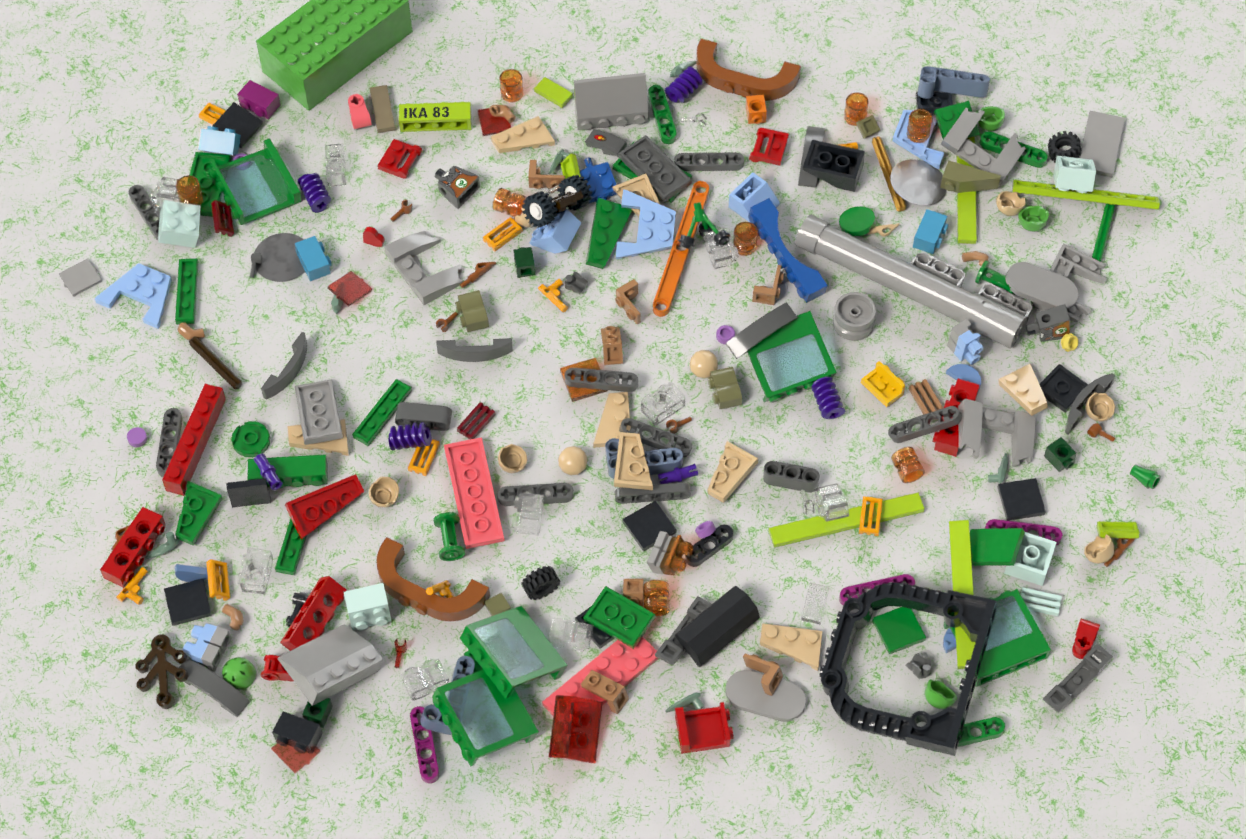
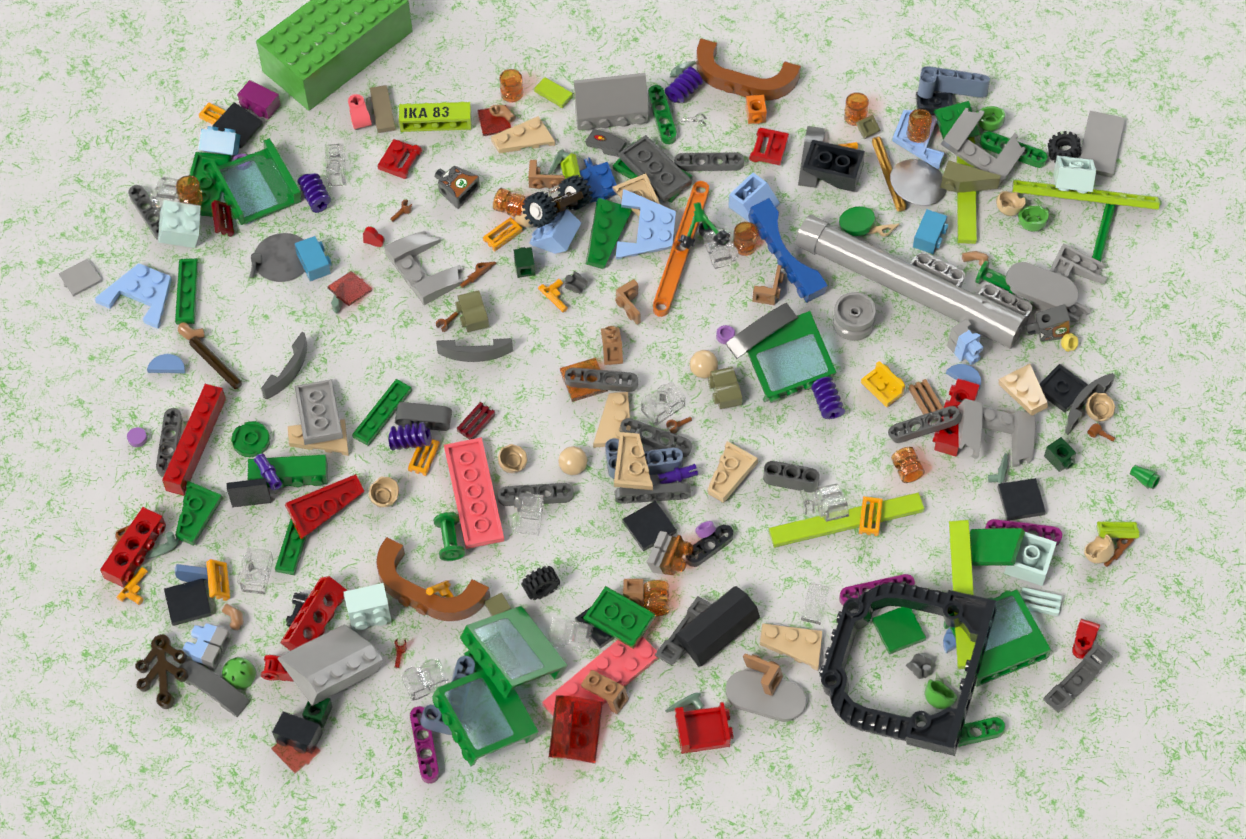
(166, 364): none -> medium blue tile

